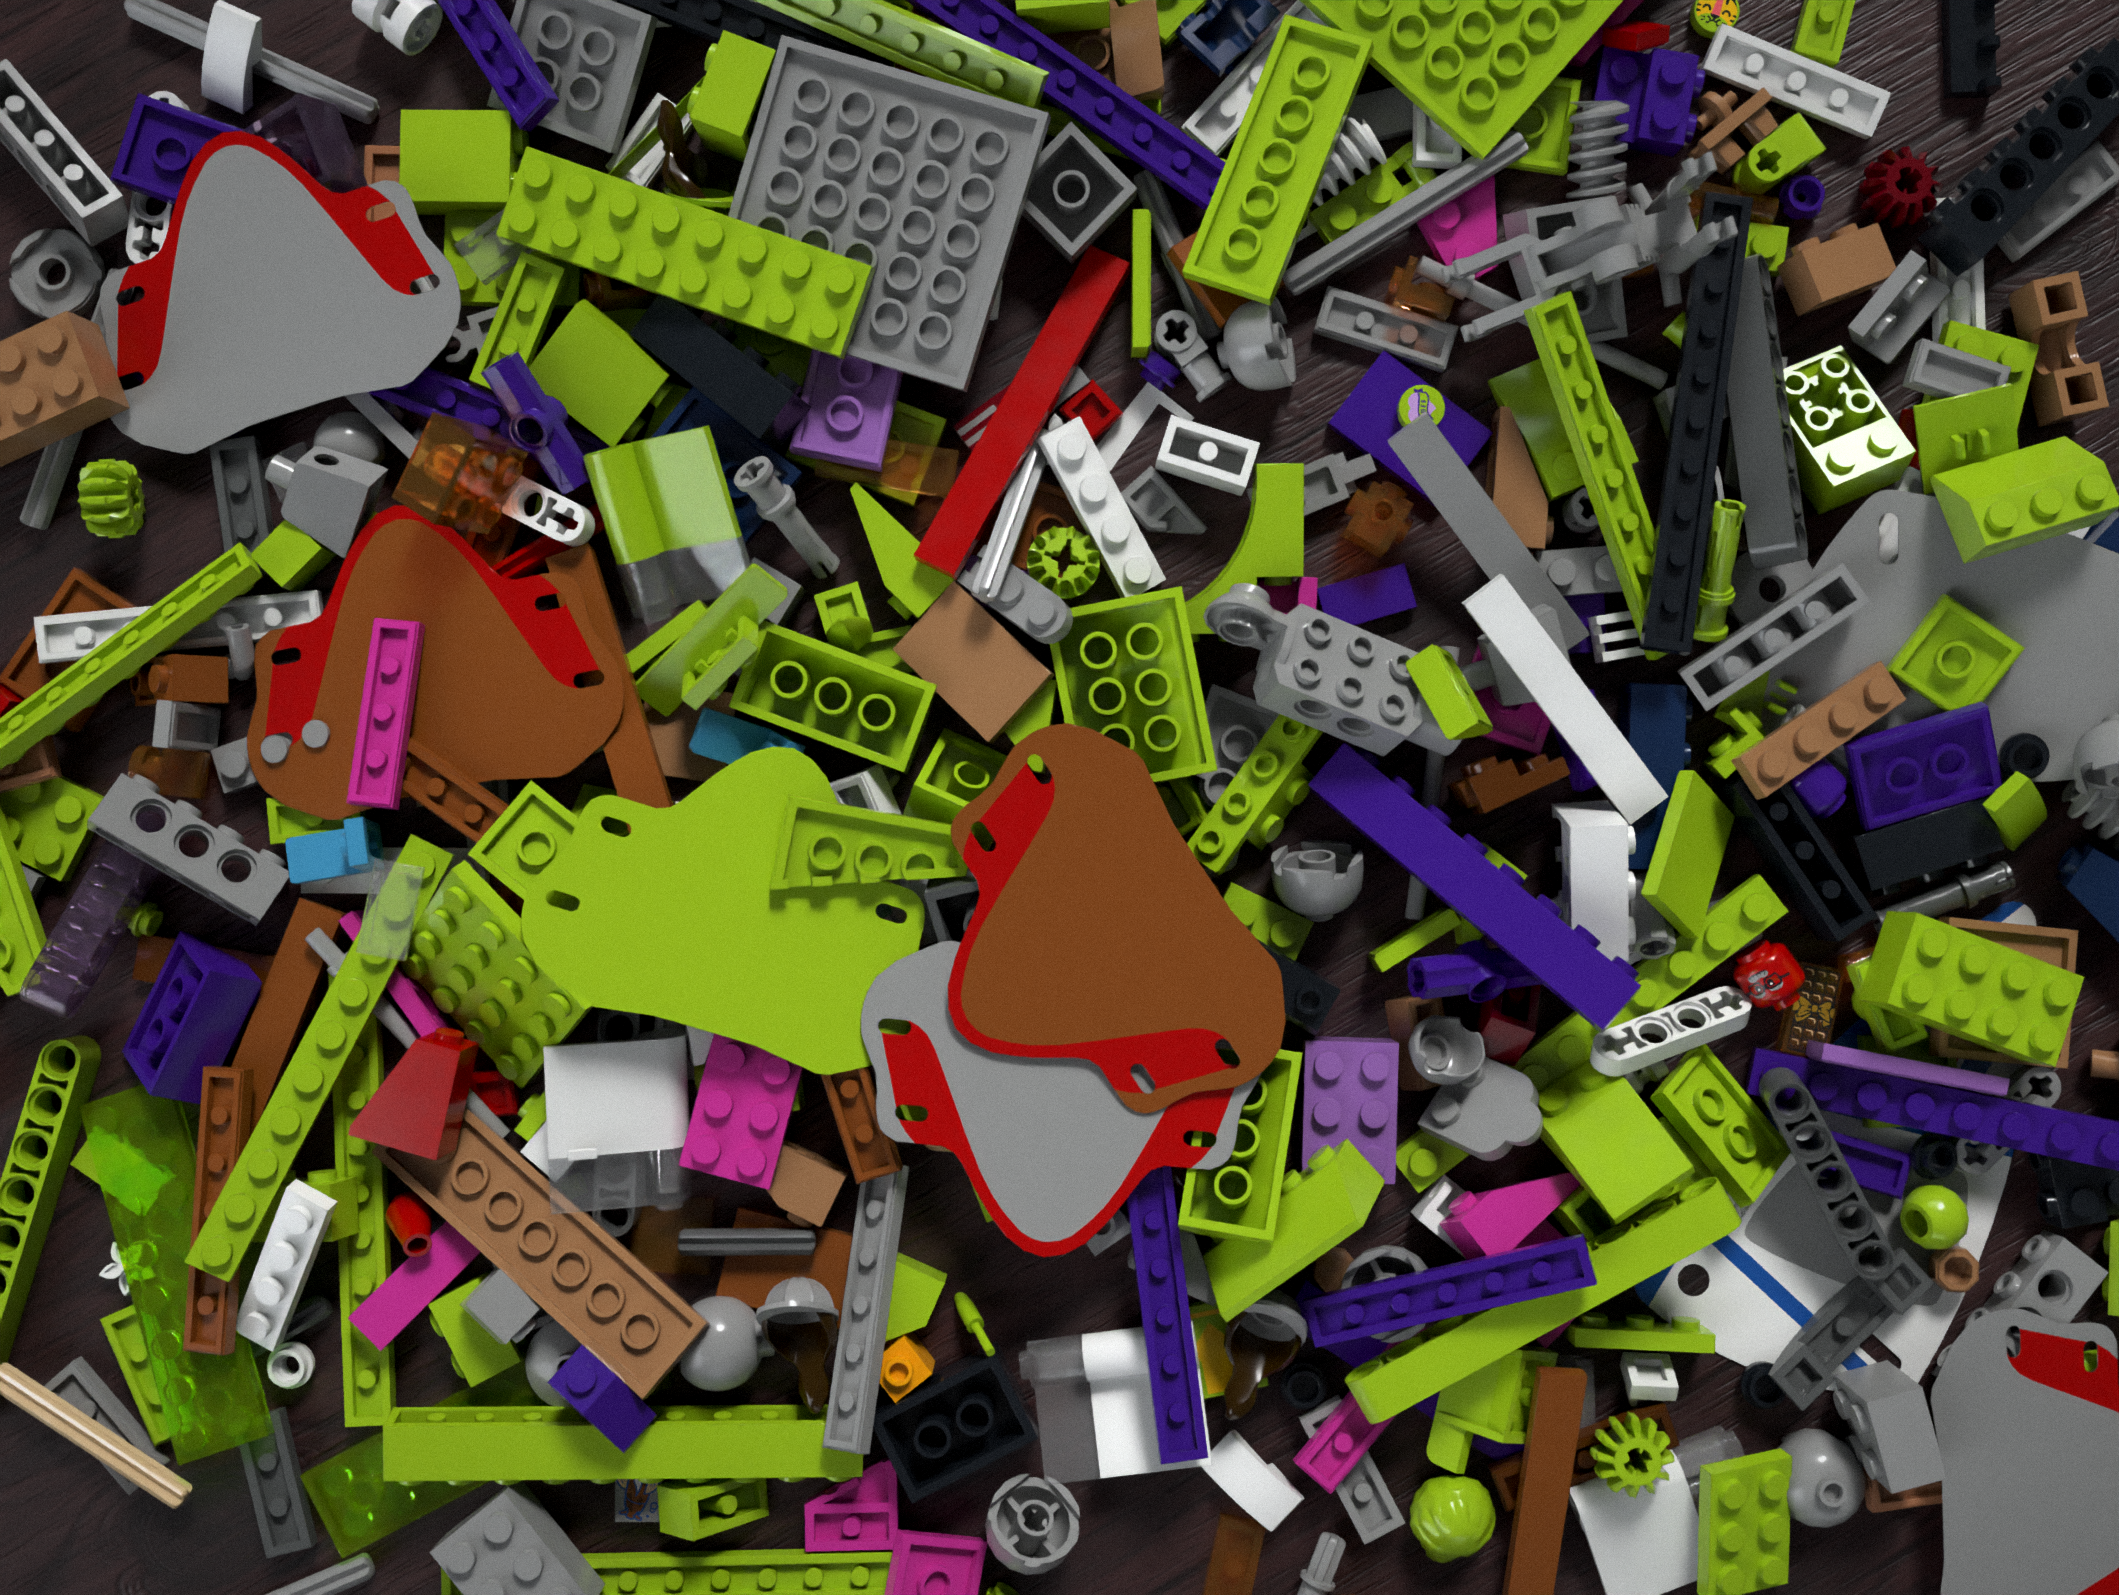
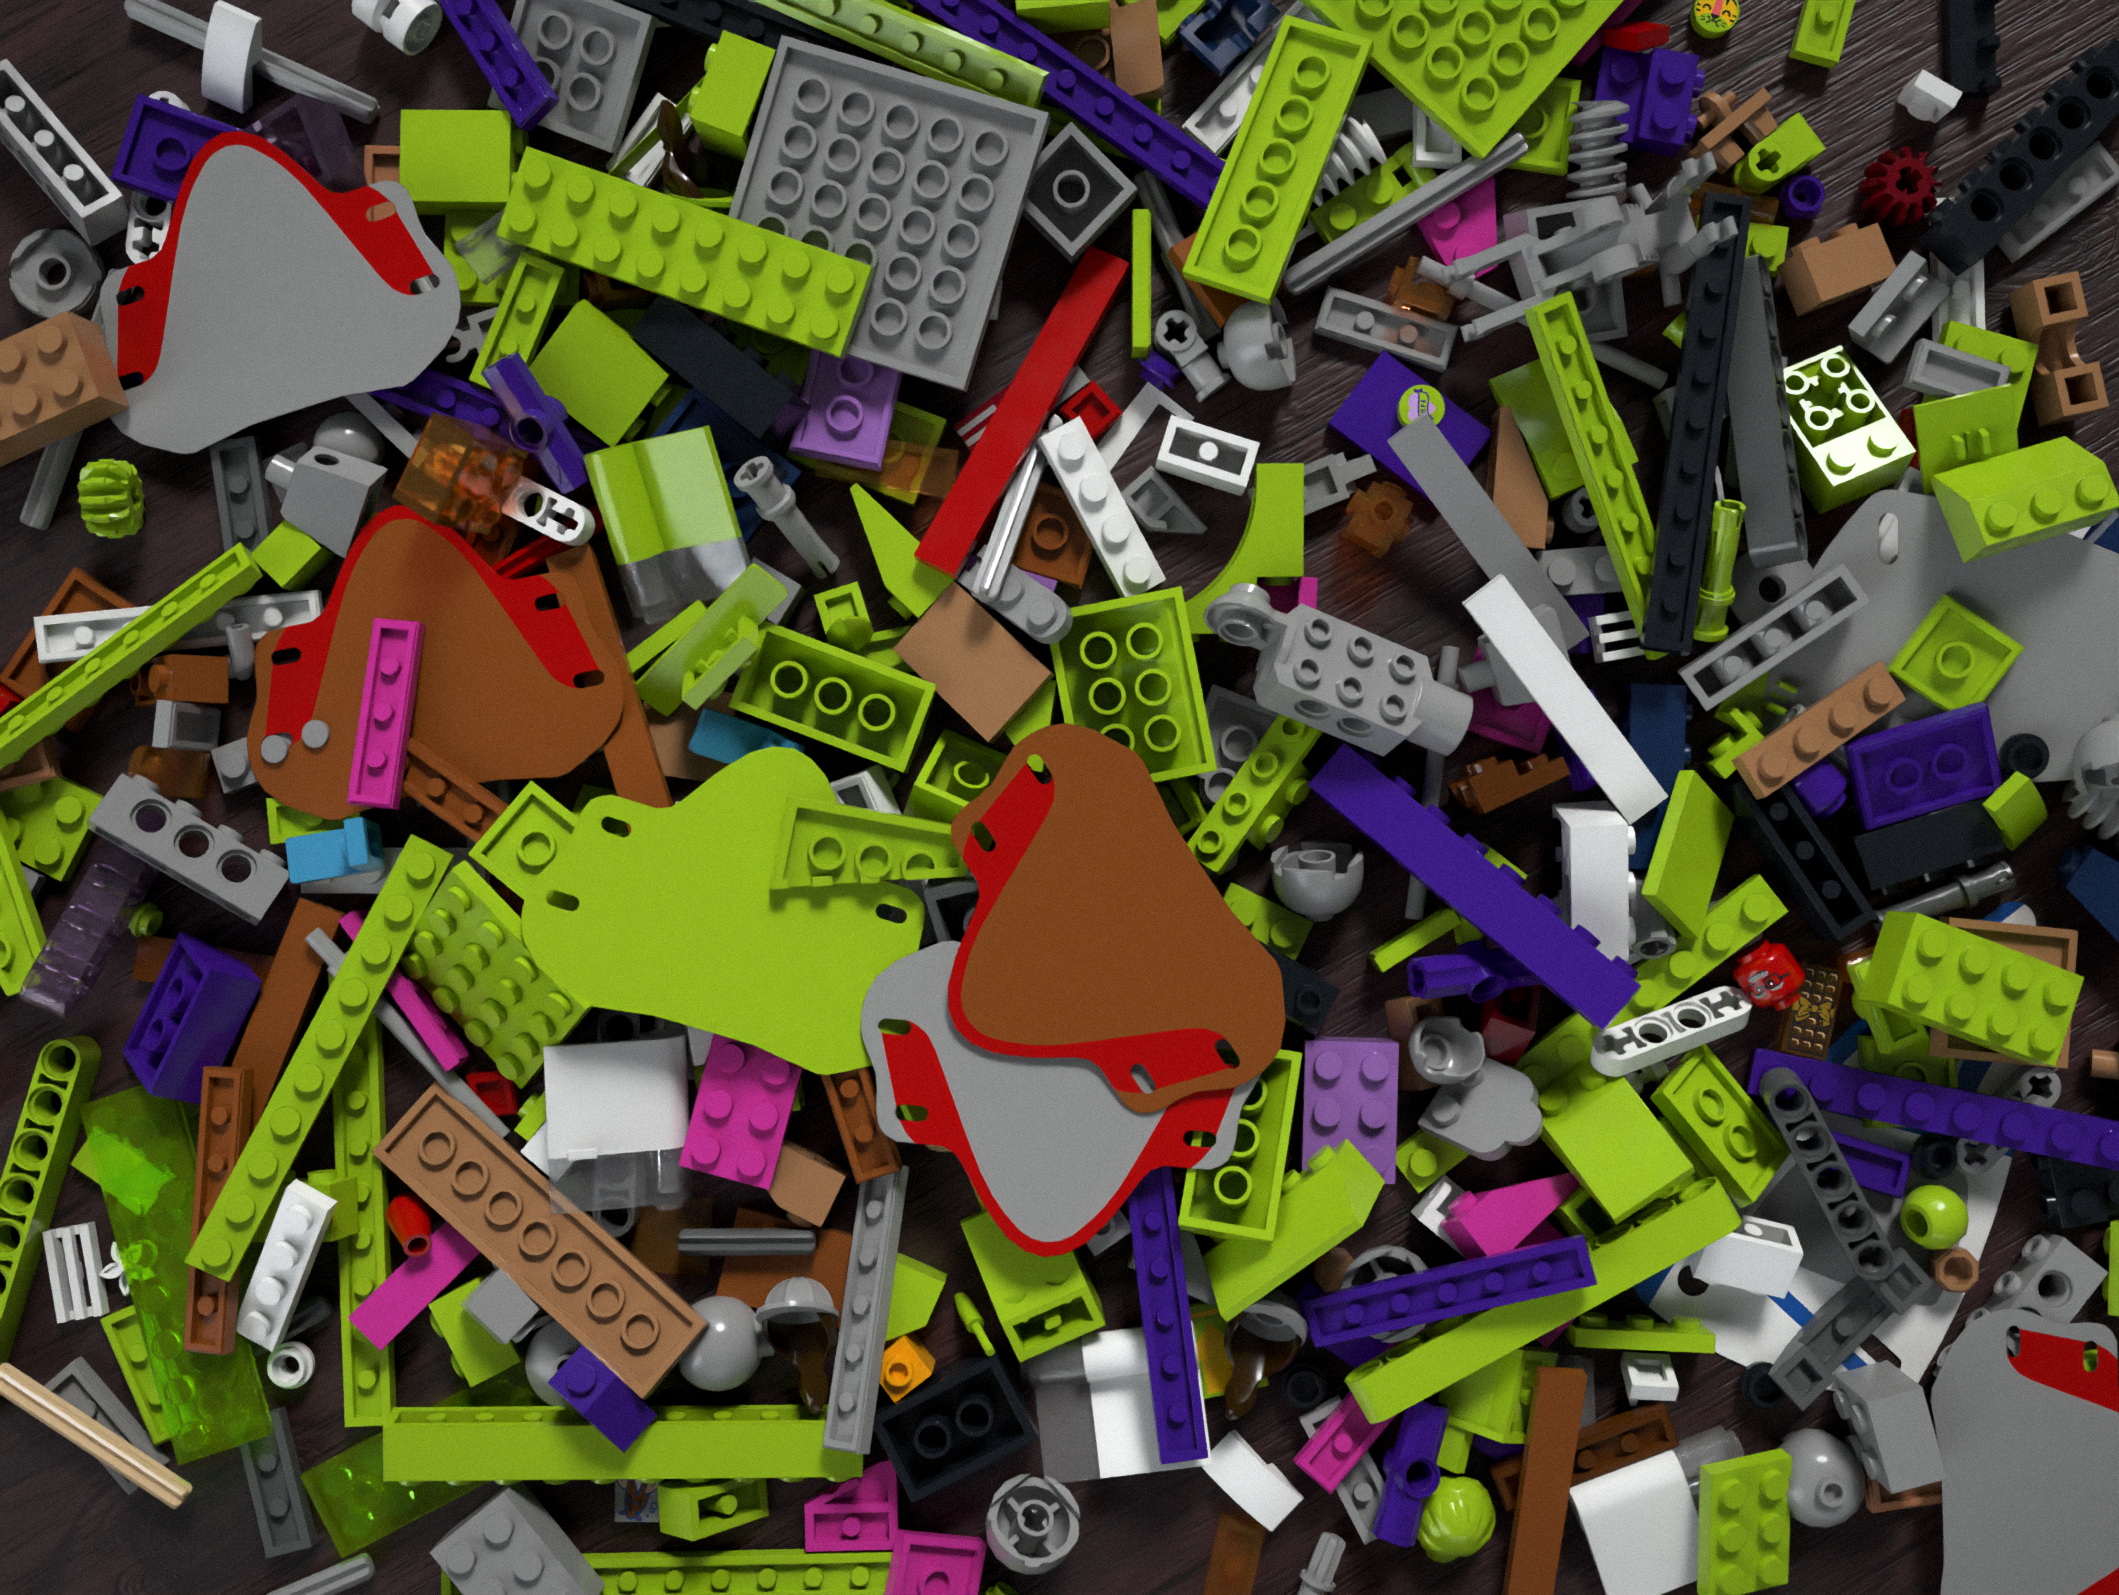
(59, 1276): none -> white tile
(390, 909): clear tile -> none
(422, 1097): red slope -> none
(1035, 1296): none -> lime slope
(1076, 578): lime gear -> none
(1368, 596): dark purple tile -> none
(1405, 1497): none -> dark purple piece
(1448, 694): lime slope -> none
(1649, 1450): lime gear -> none
(1753, 1257): none -> white brick
(1795, 81): white plate -> none
(1907, 1068): medium lavender tile -> none
(1928, 97): none -> white plate

